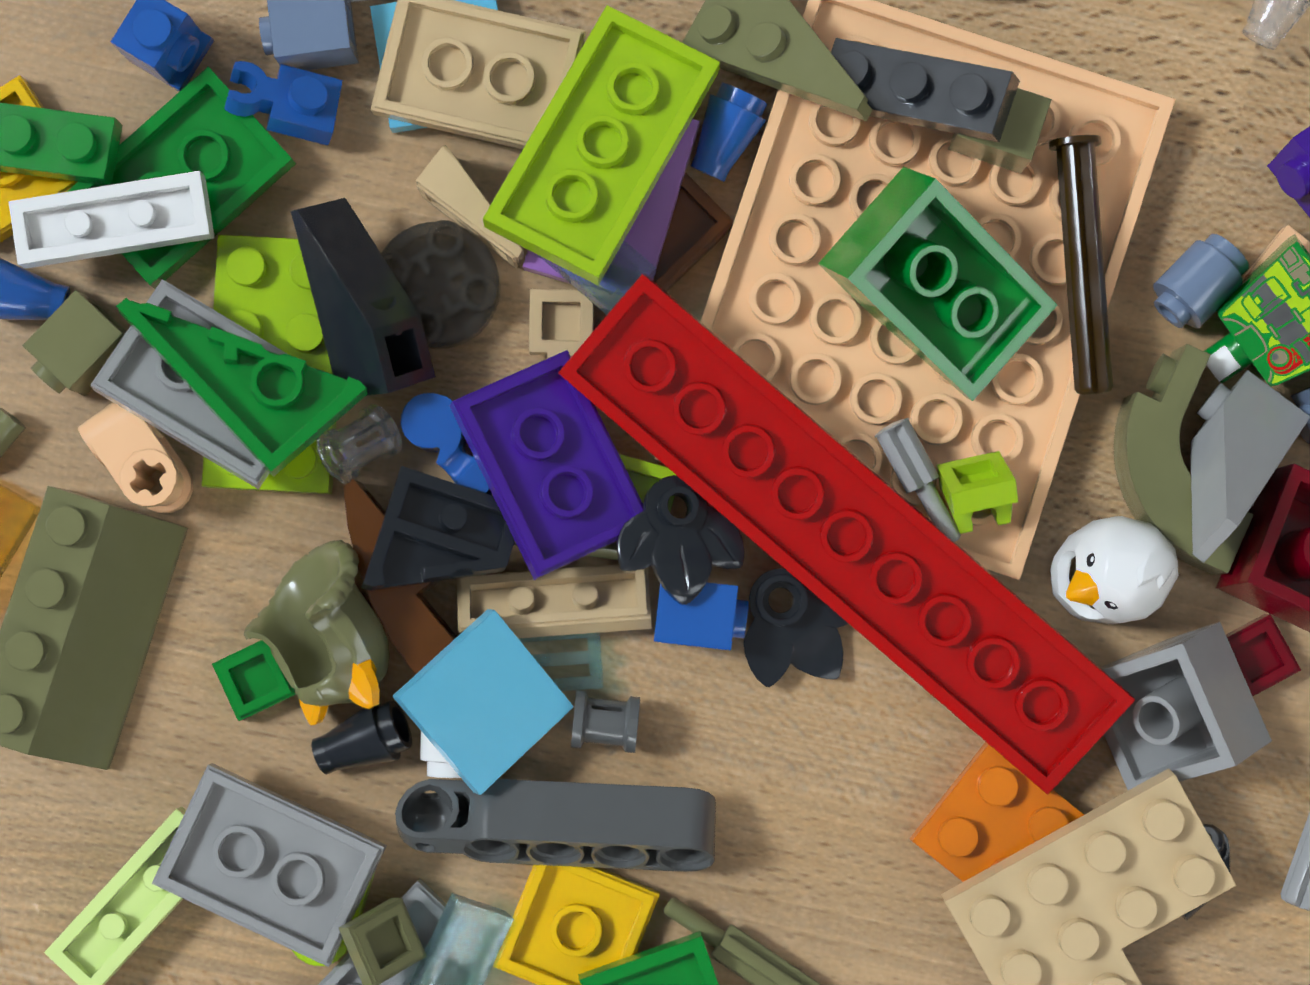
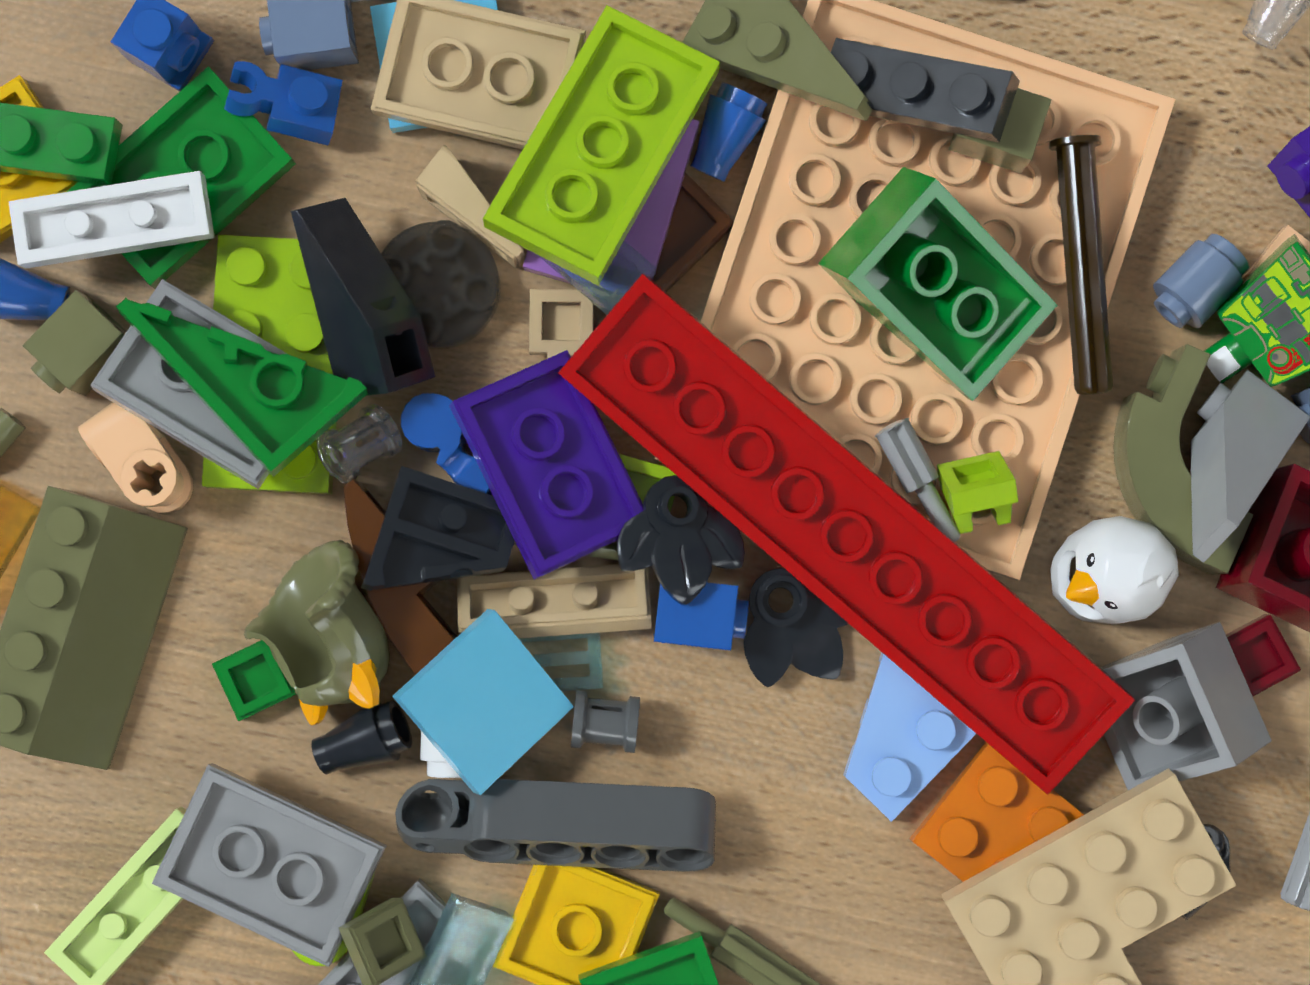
(901, 740): none -> light blue wing

